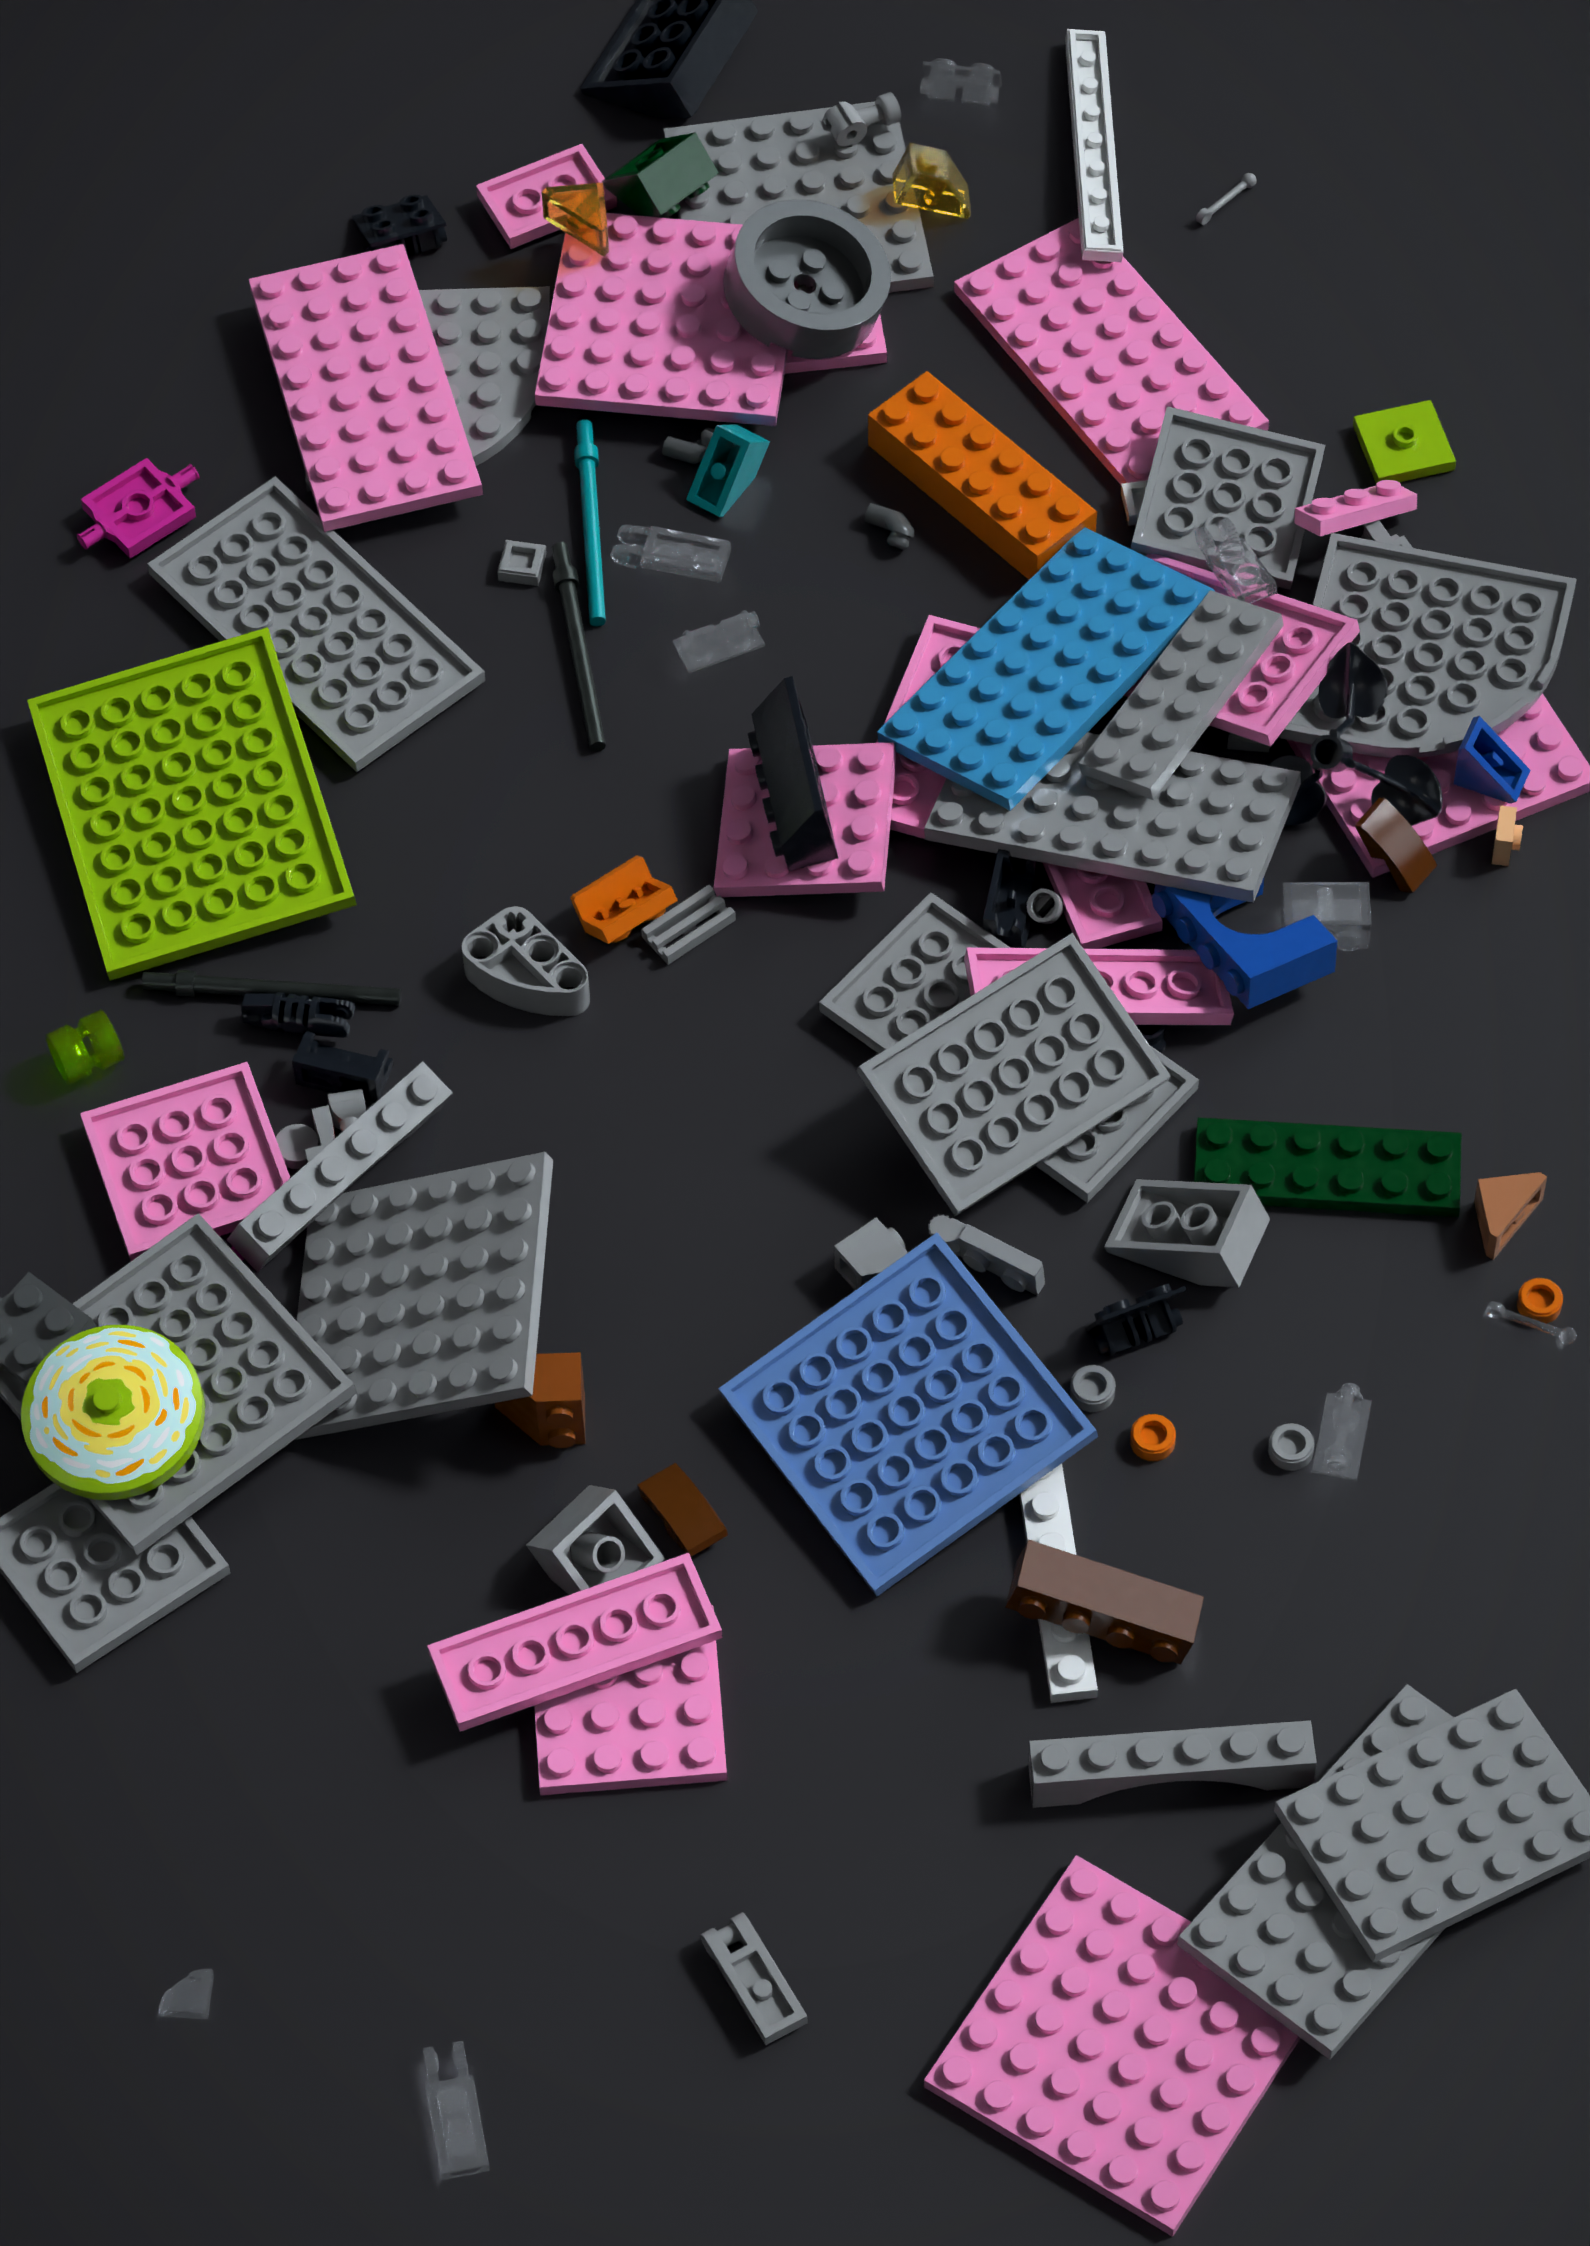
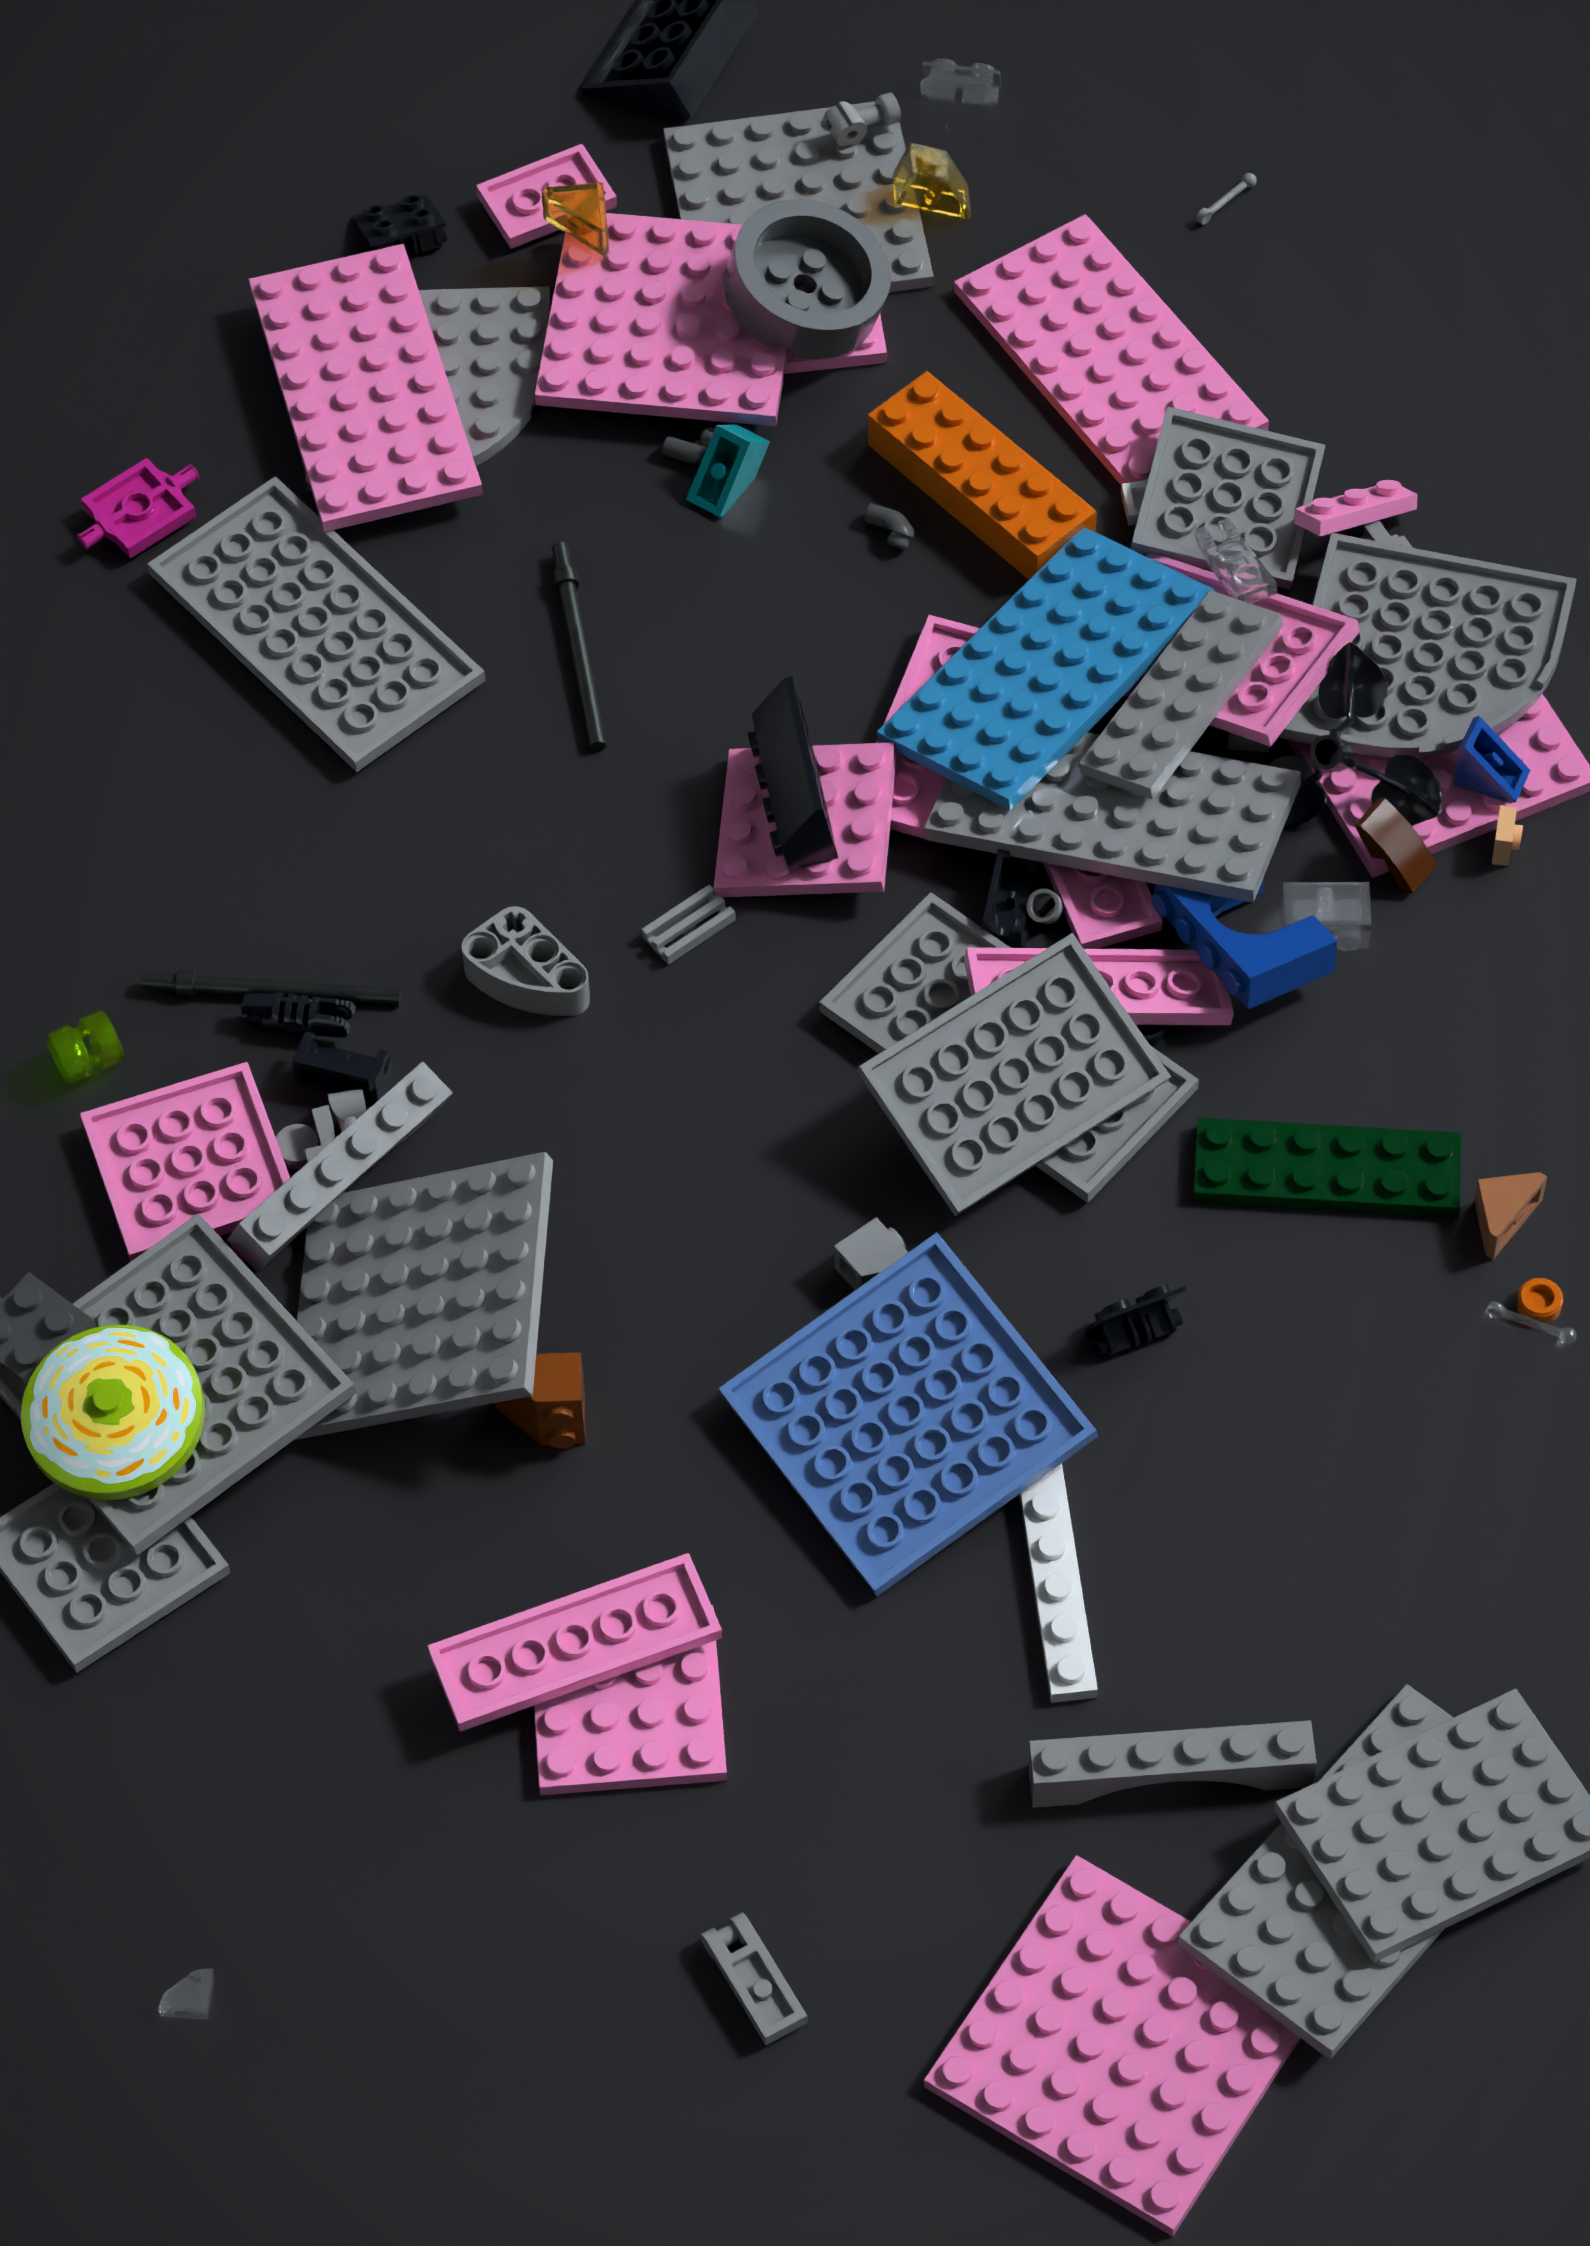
(190, 803): lime plate -> none
(455, 2117): clear hinge -> none
(521, 562): light grey tile -> none
(586, 460): teal bar -> none
(593, 1542): light grey slope -> none
(622, 901): orange bracket -> none
(663, 176): dark green slope -> none
(672, 552): clear hinge -> none
(683, 1509): reddish brown slope -> none
(719, 642): clear hinge -> none
(987, 1253): light grey hinge -> none
(1092, 1388): light grey tile -> none
(1093, 146): white tile -> none
(1104, 1602): reddish brown brick -> none
(1153, 1437): orange tile -> none
(1191, 1229): light grey slope -> none
(1291, 1447): light grey tile -> none
(1342, 1433): clear hinge -> none
(1404, 442): lime plate -> none

